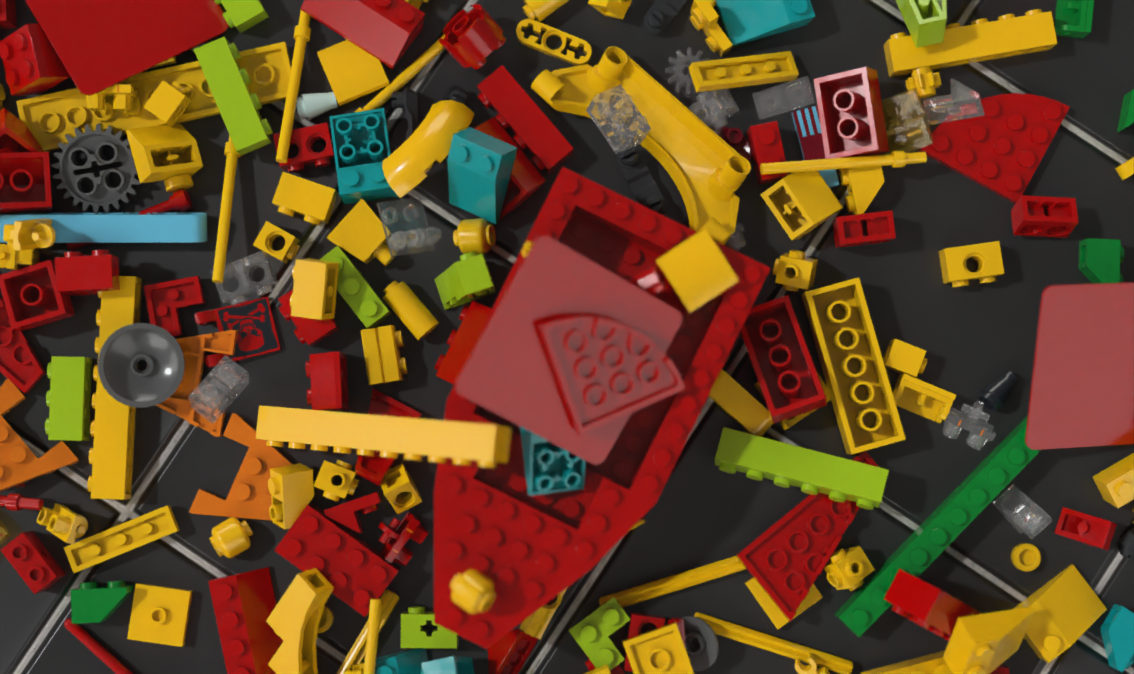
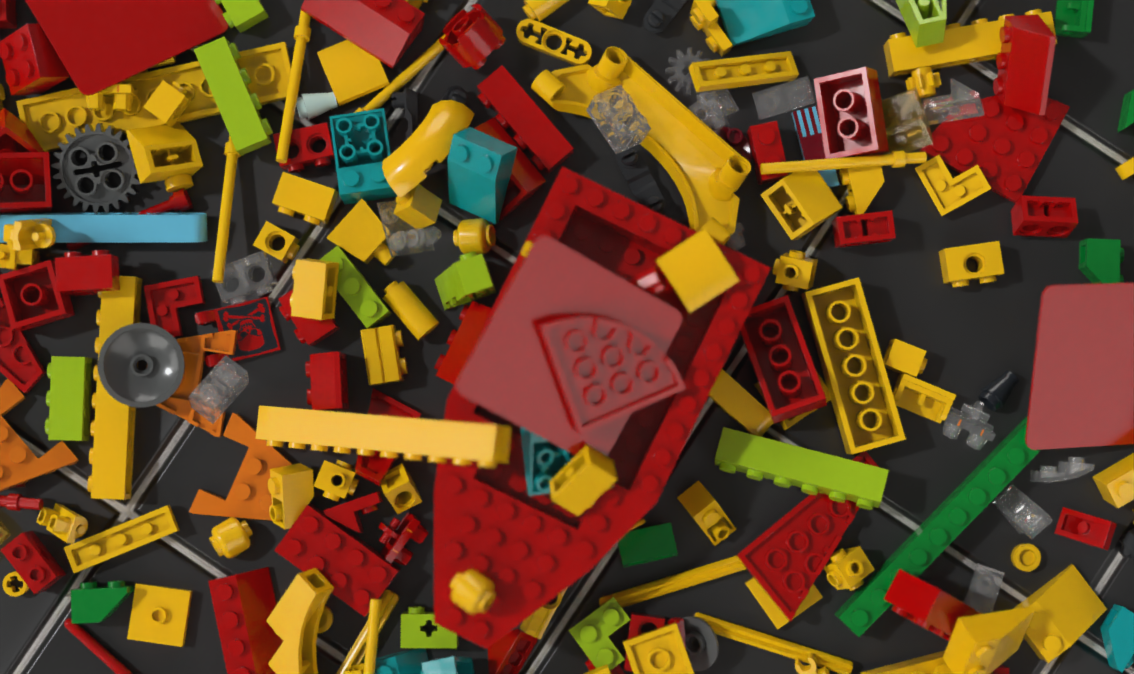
(11, 590): none -> yellow bush
(418, 207): none -> yellow brick
(583, 480): none -> yellow brick
(647, 545): none -> green hinge
(706, 513): none -> yellow slope
(947, 191): none -> yellow plate
(984, 589): none -> clear slope
(1024, 63): none -> red slope
(1067, 470): none -> clear slope

